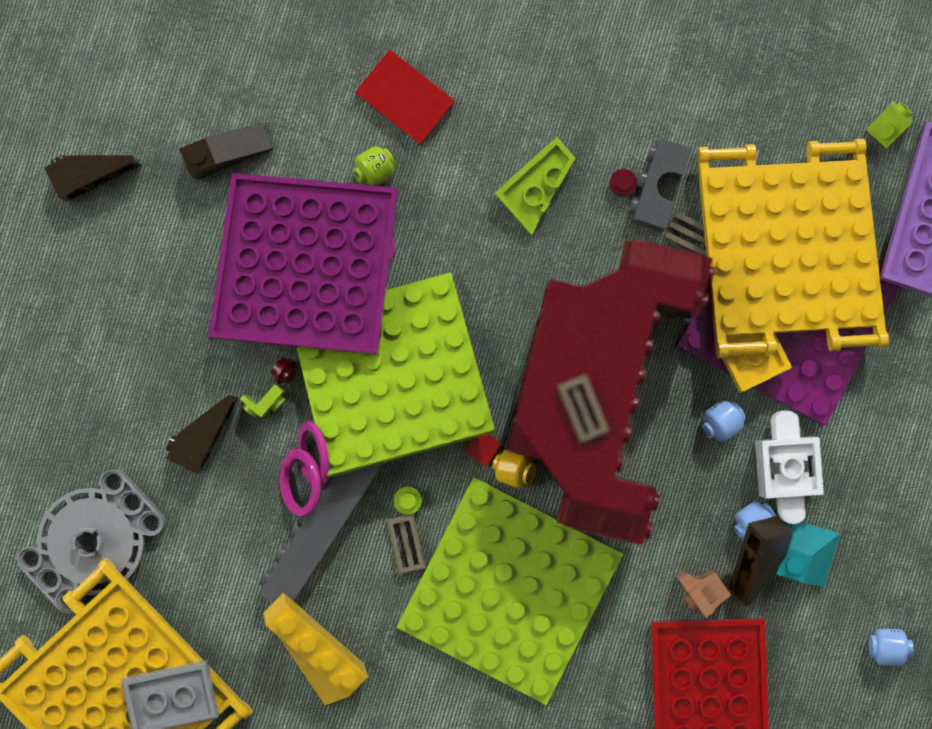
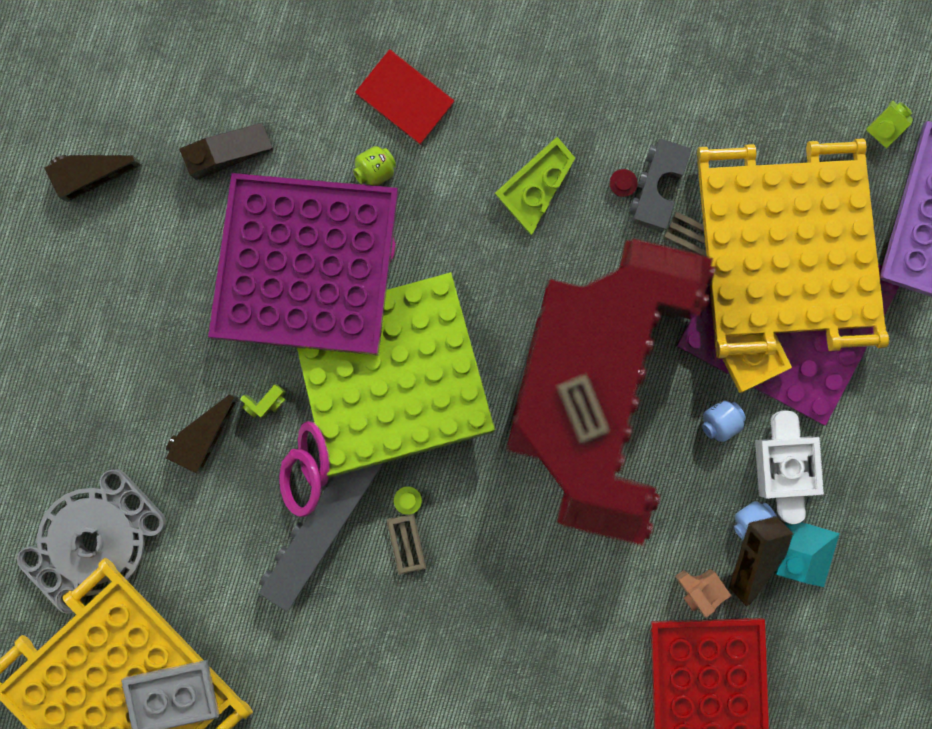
(284, 370): dark red plate -> none
(320, 656): yellow wedge -> none
(482, 448): red tile -> none
(509, 590): lime plate -> none
(514, 469): yellow head -> none
(890, 647): light blue head -> none

